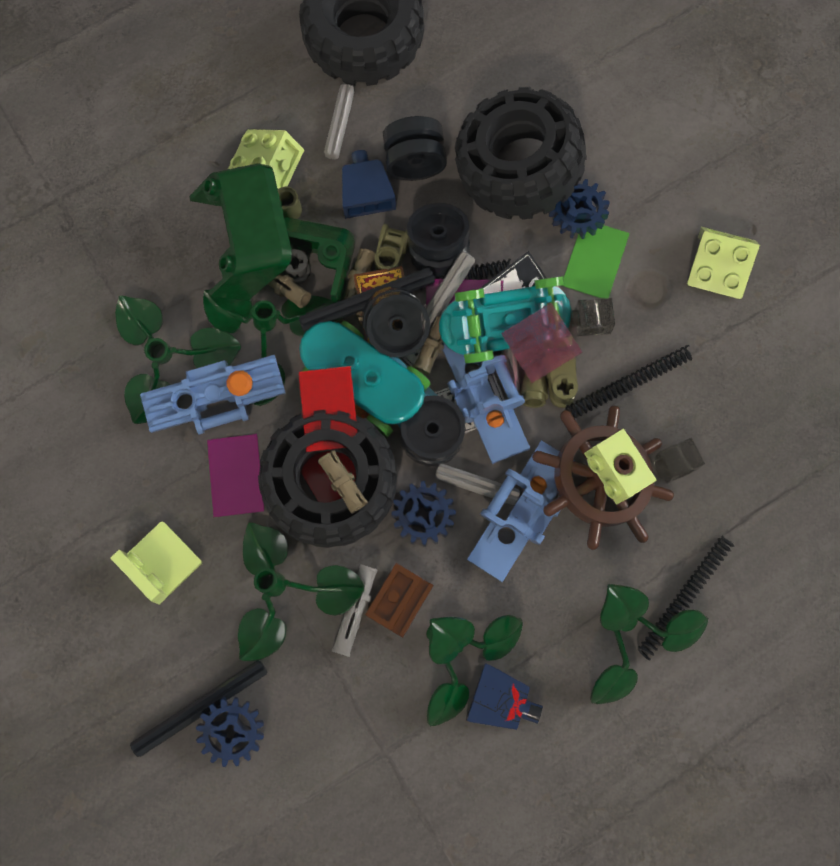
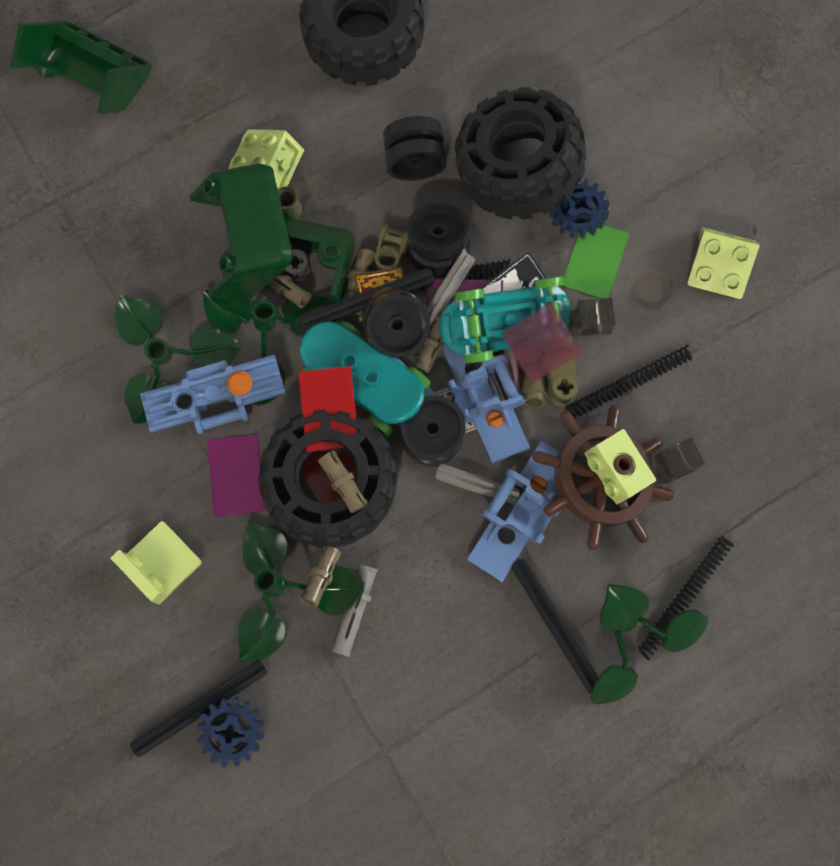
(83, 57): none -> dark green windscreen
(320, 576): none -> dark tan pin
(339, 121): light grey axle -> none
(366, 187): dark blue torso -> none
(399, 600): reddish brown plate -> none
(436, 508): dark blue gear -> none
(448, 638): dark green plant -> none
(501, 701): dark blue torso -> none
(555, 624): none -> black axle

